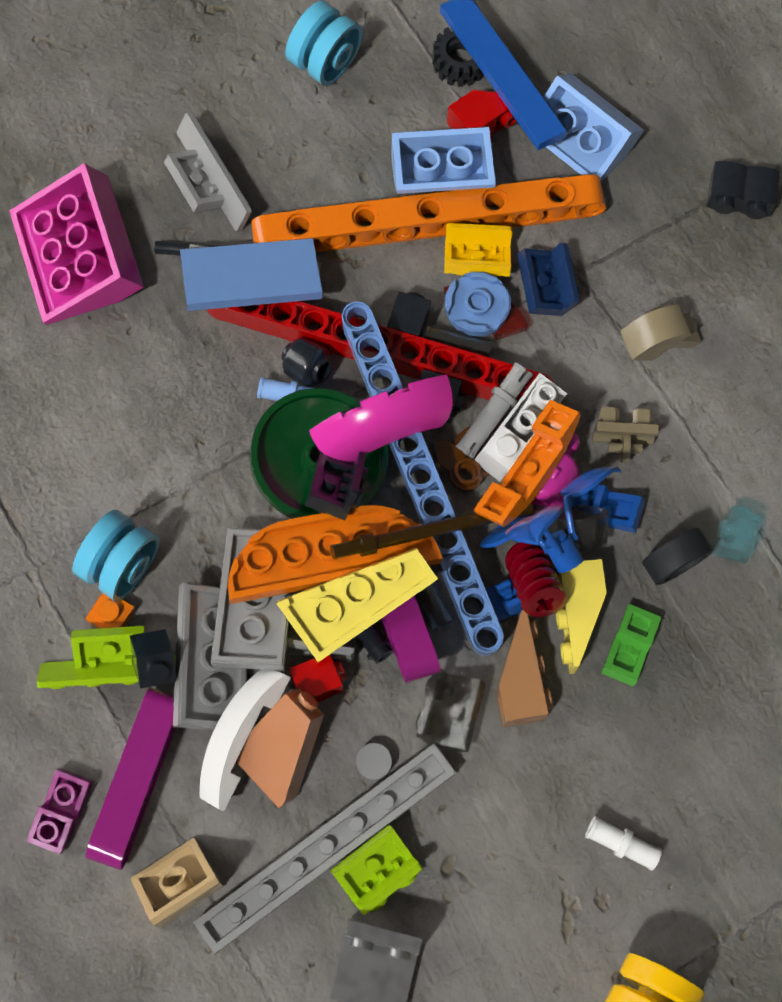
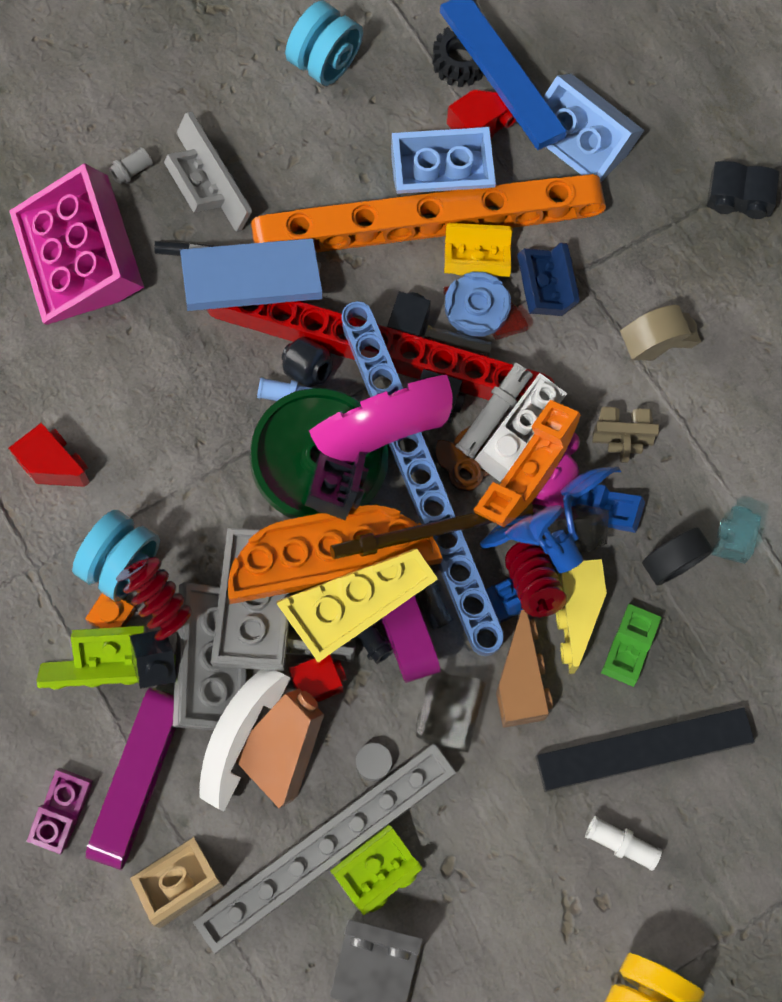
(47, 461): none -> red slope
(130, 166): none -> light grey pin
(157, 596): none -> dark red piece
(644, 749): none -> black tile

